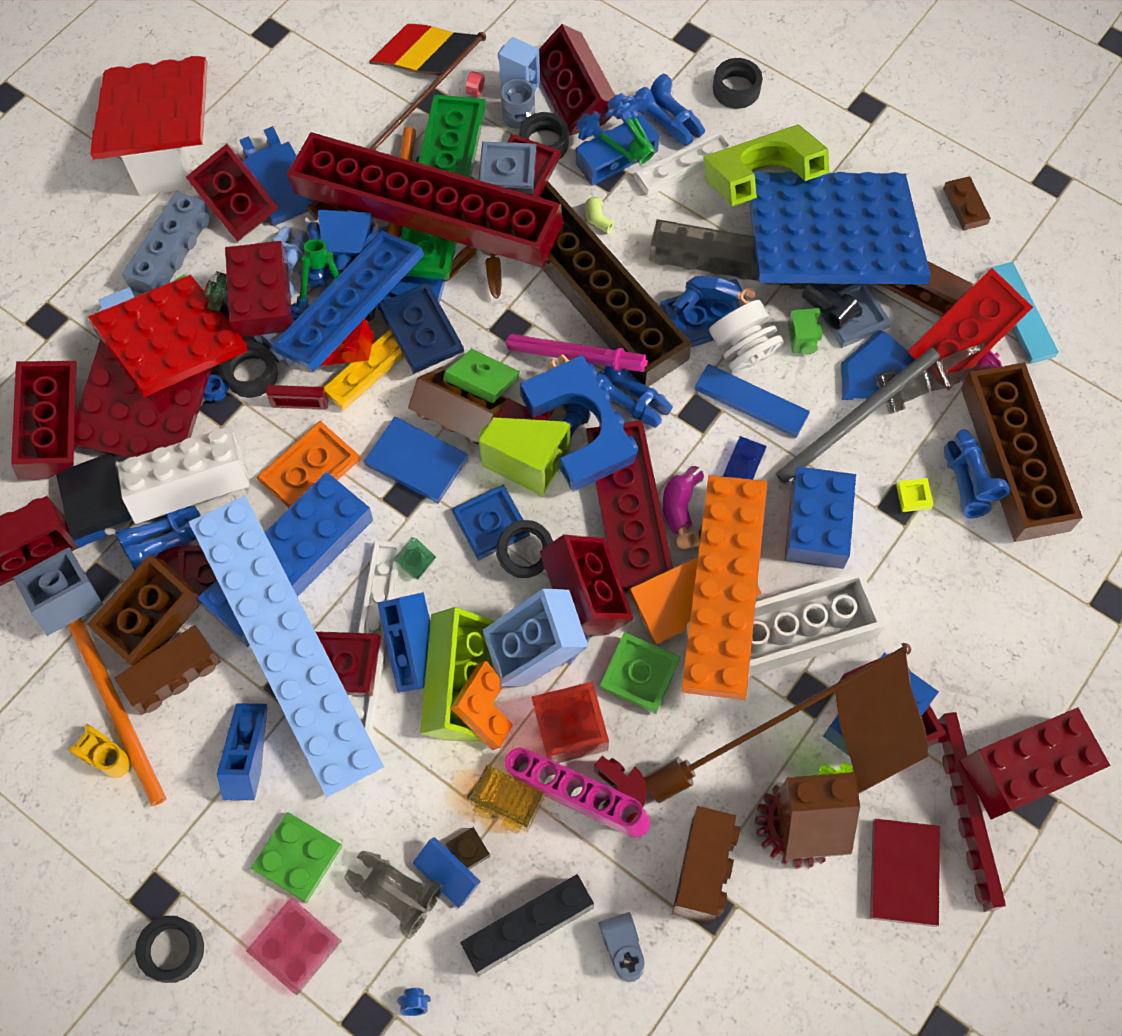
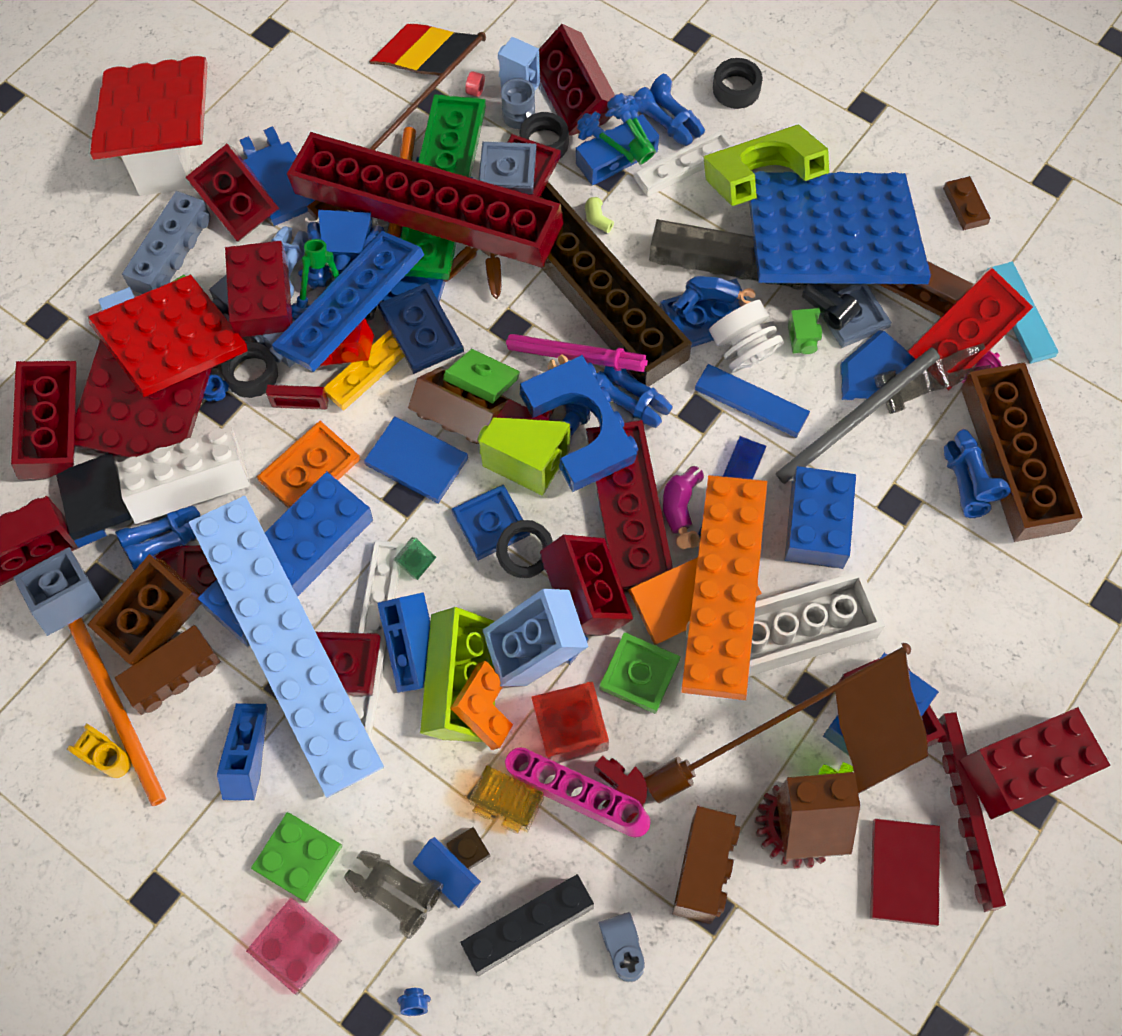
(147, 937): black tyre -> none
(216, 291): plate -> none
(914, 495): neon yellow plate -> none

